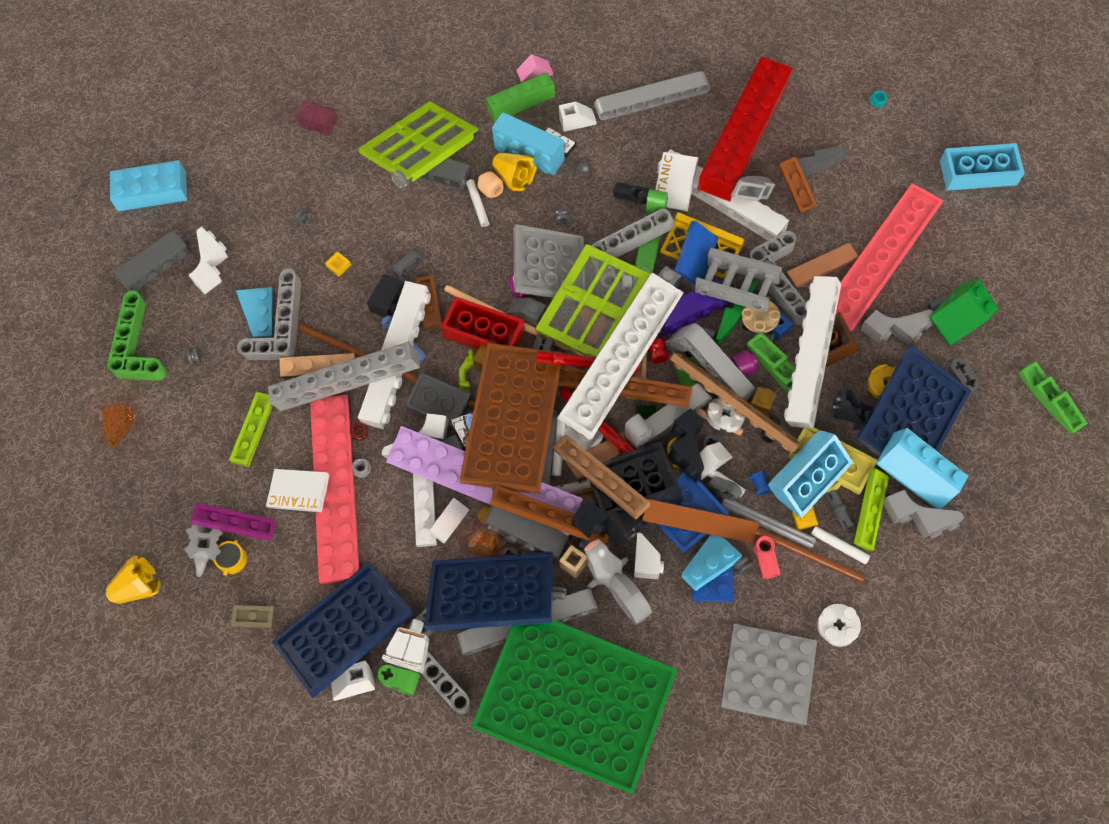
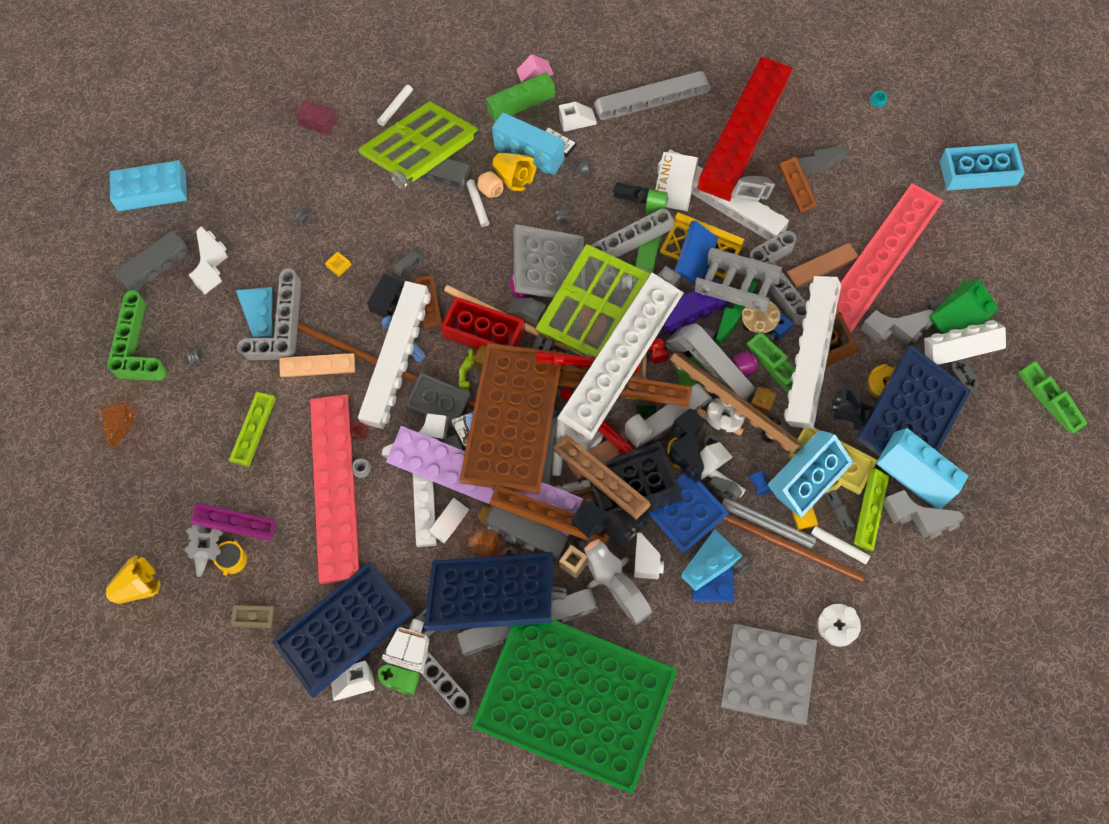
(298, 490): white tile -> none
(344, 376): light grey brick -> none
(395, 105): none -> white piece
(701, 521): dark orange sticker -> none
(767, 559): coral piece -> none
(965, 342): none -> white brick

